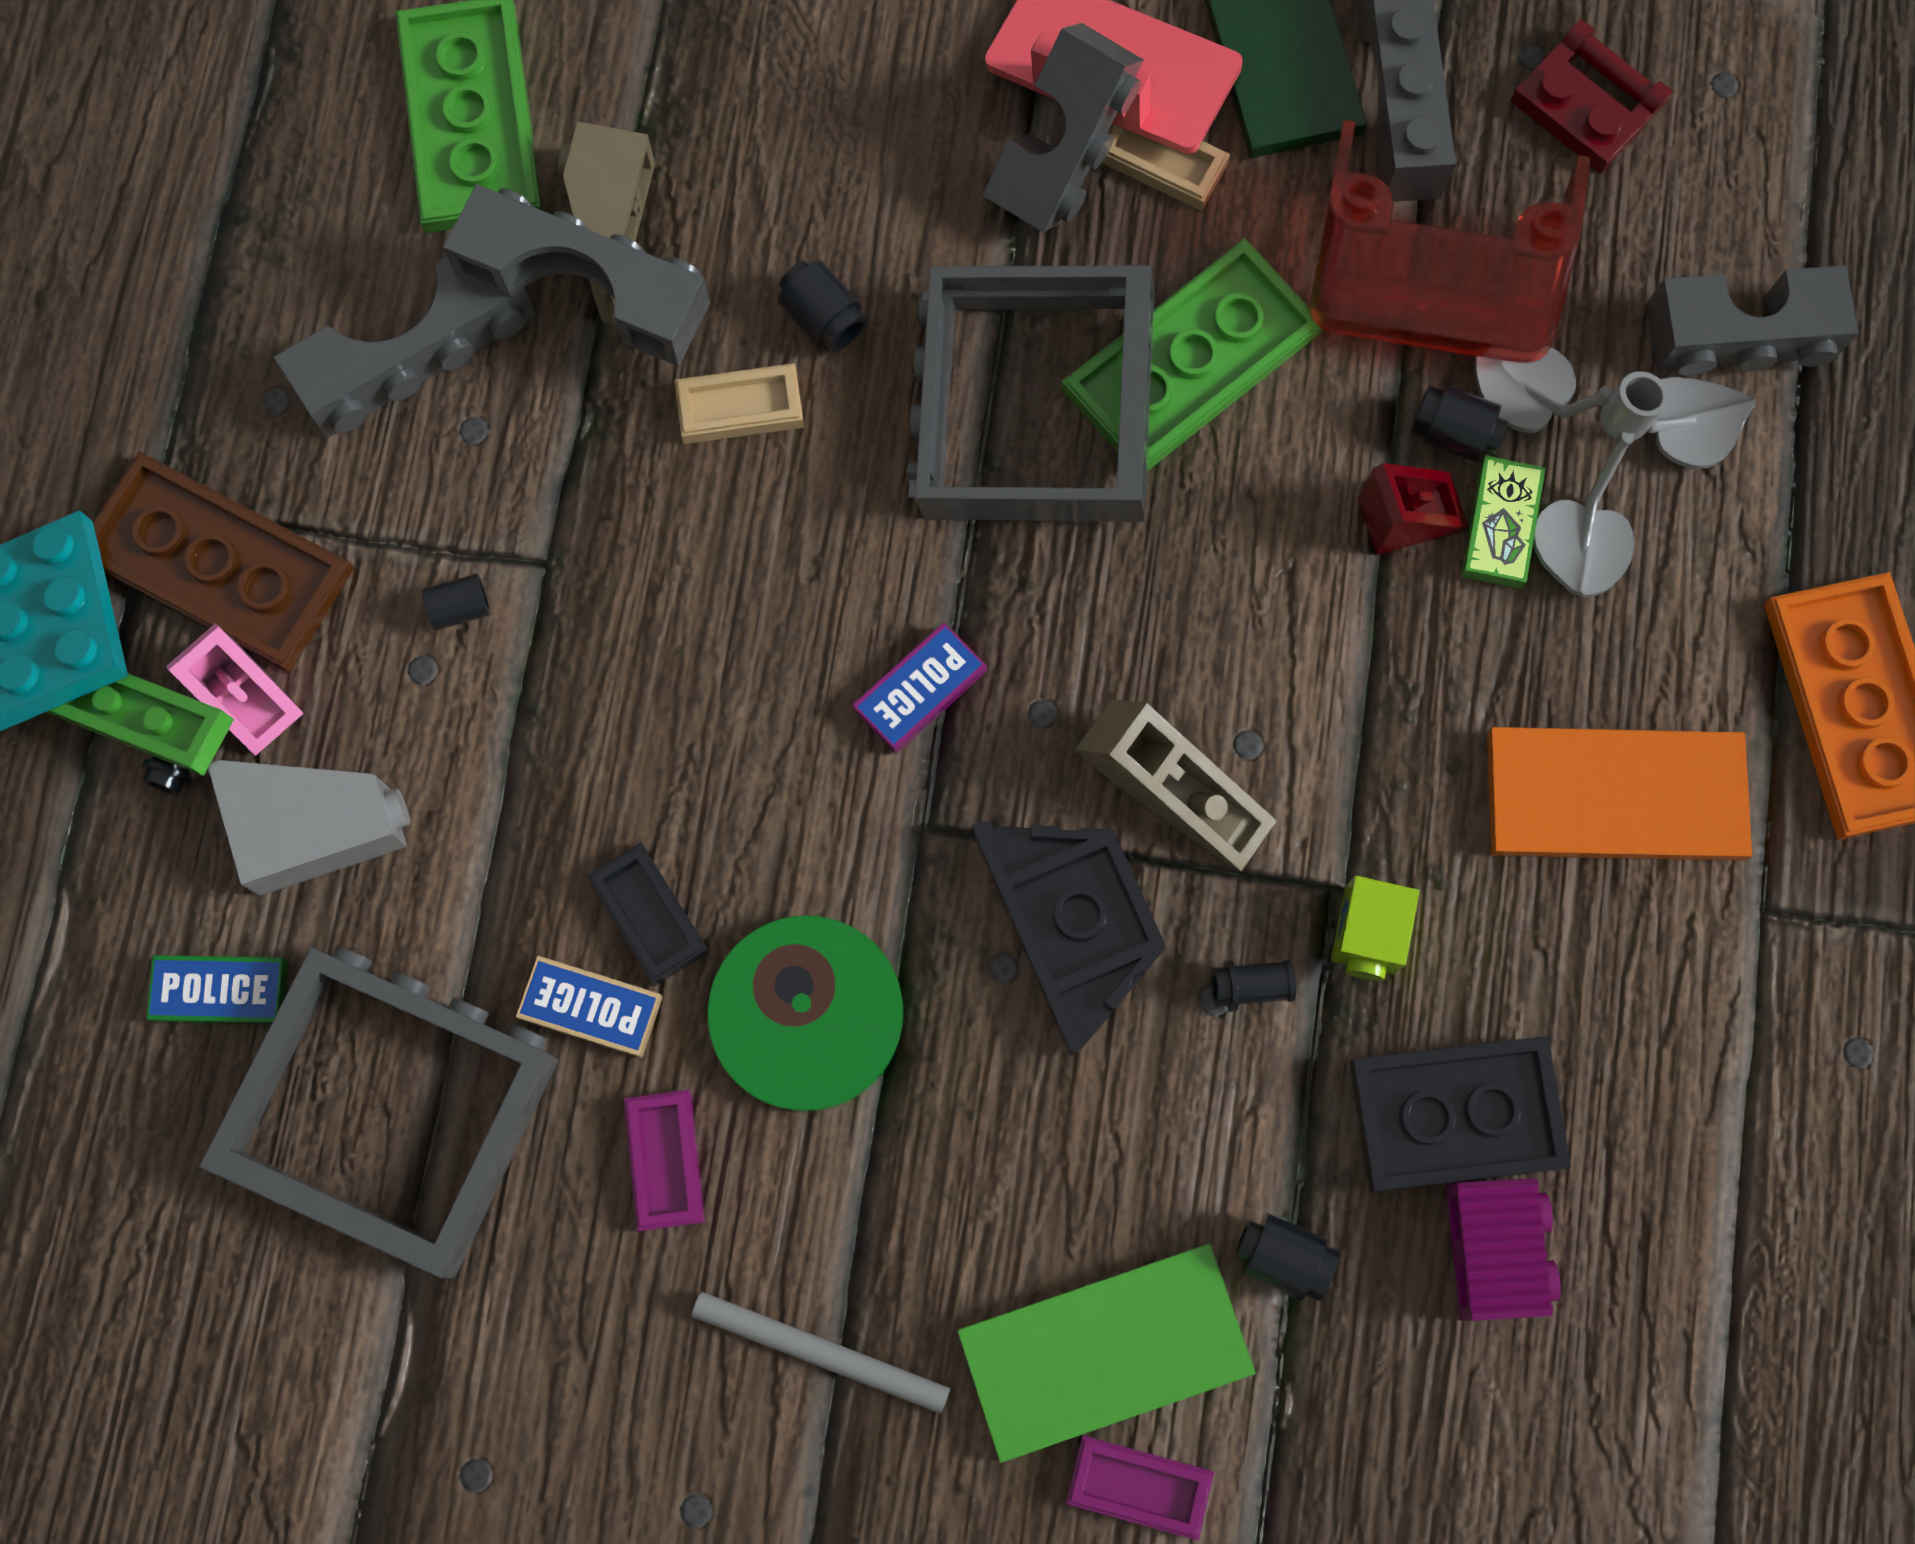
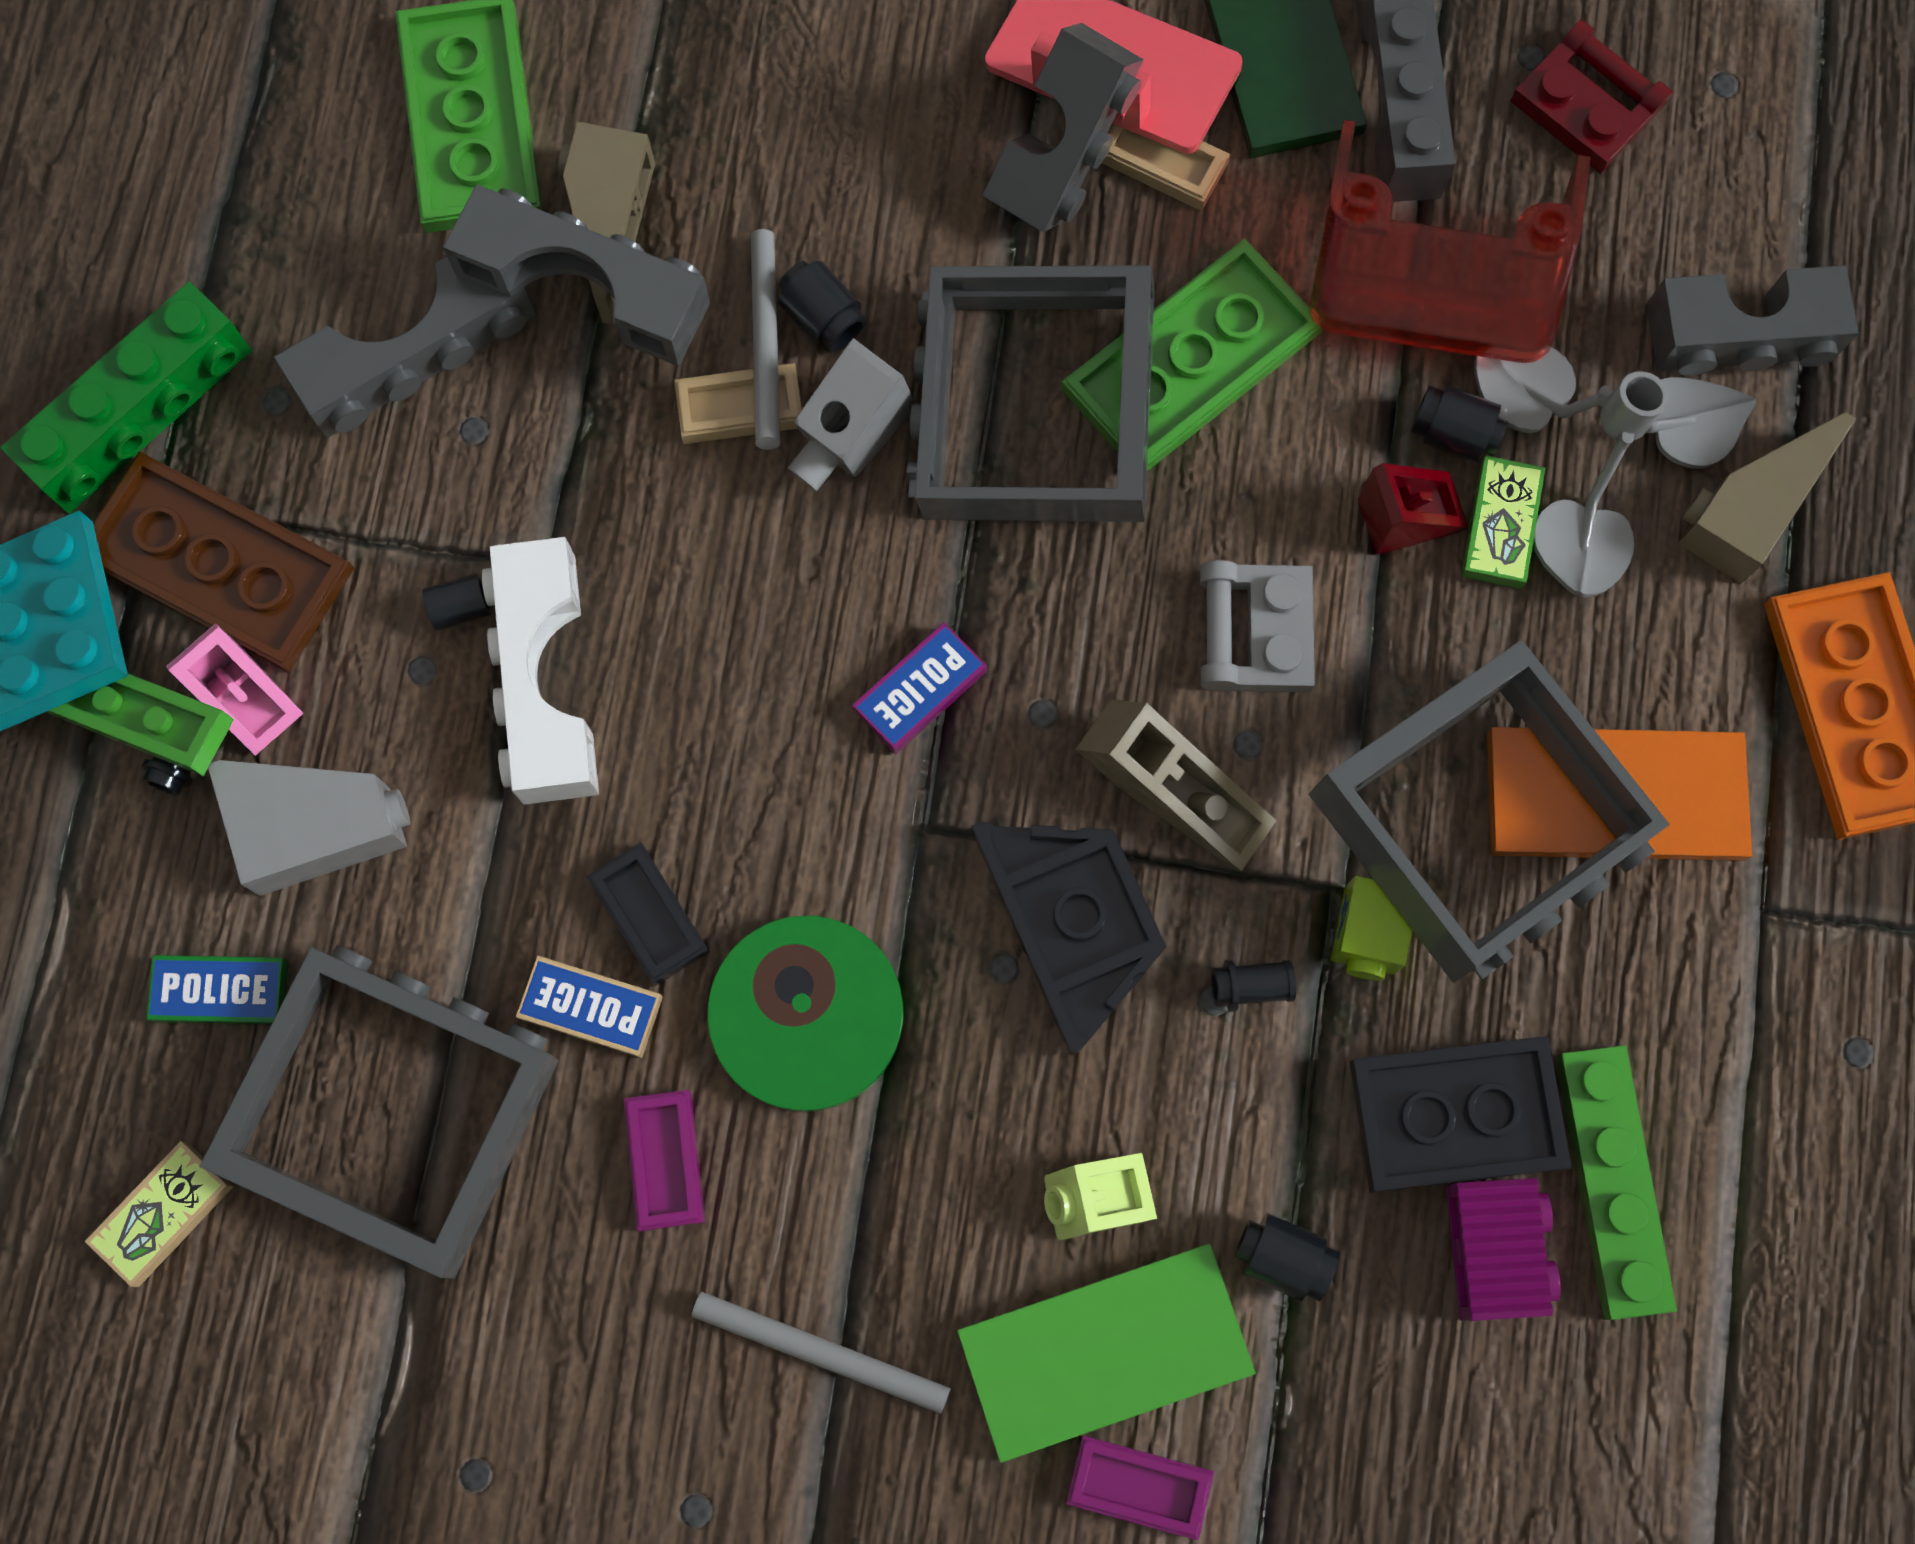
(127, 398): none -> green brick
(158, 1215): none -> tile
(533, 597): none -> white arch
(765, 340): none -> light grey bar
(857, 395): none -> light grey torso
(1098, 1196): none -> yellowish green bracket
(1277, 627): none -> light grey plate
(1573, 747): none -> dark grey window
(1615, 1183): none -> bright green plate
(1754, 505): none -> dark tan slope

